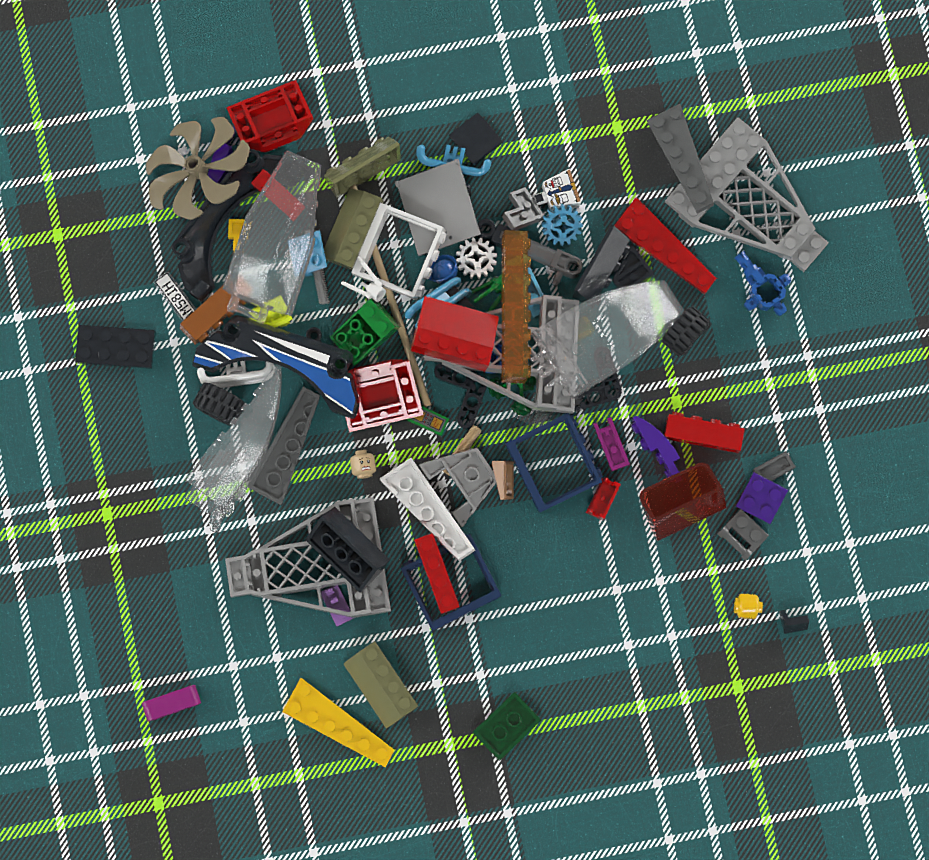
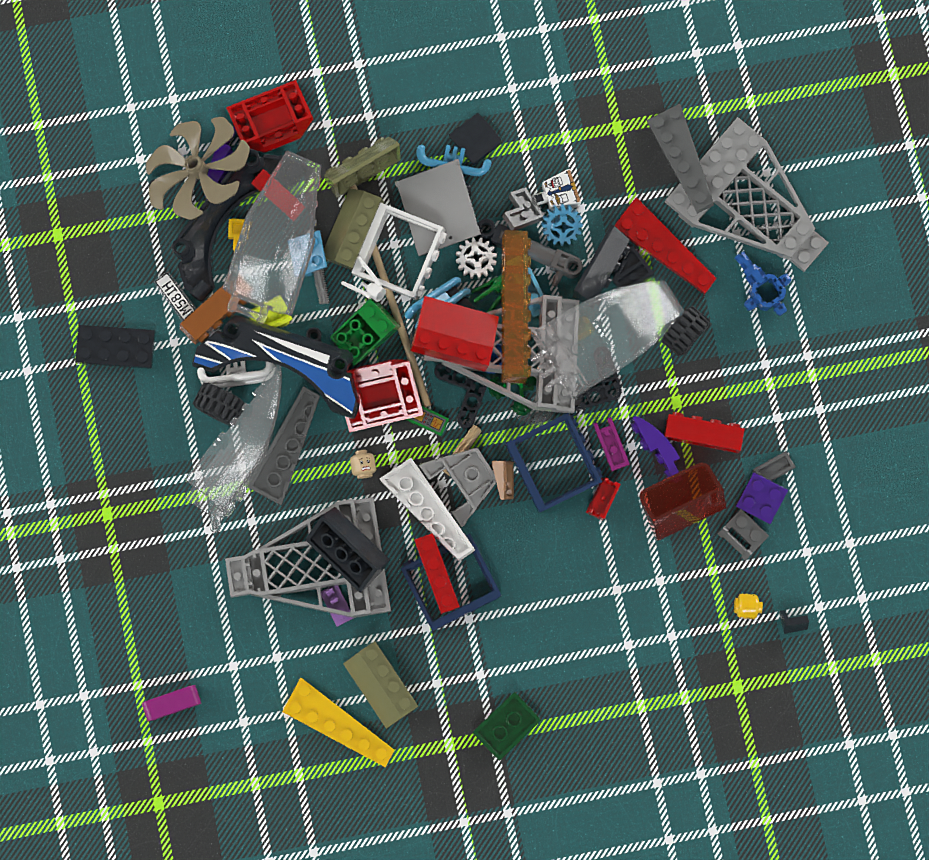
(443, 269): blue hat -> none

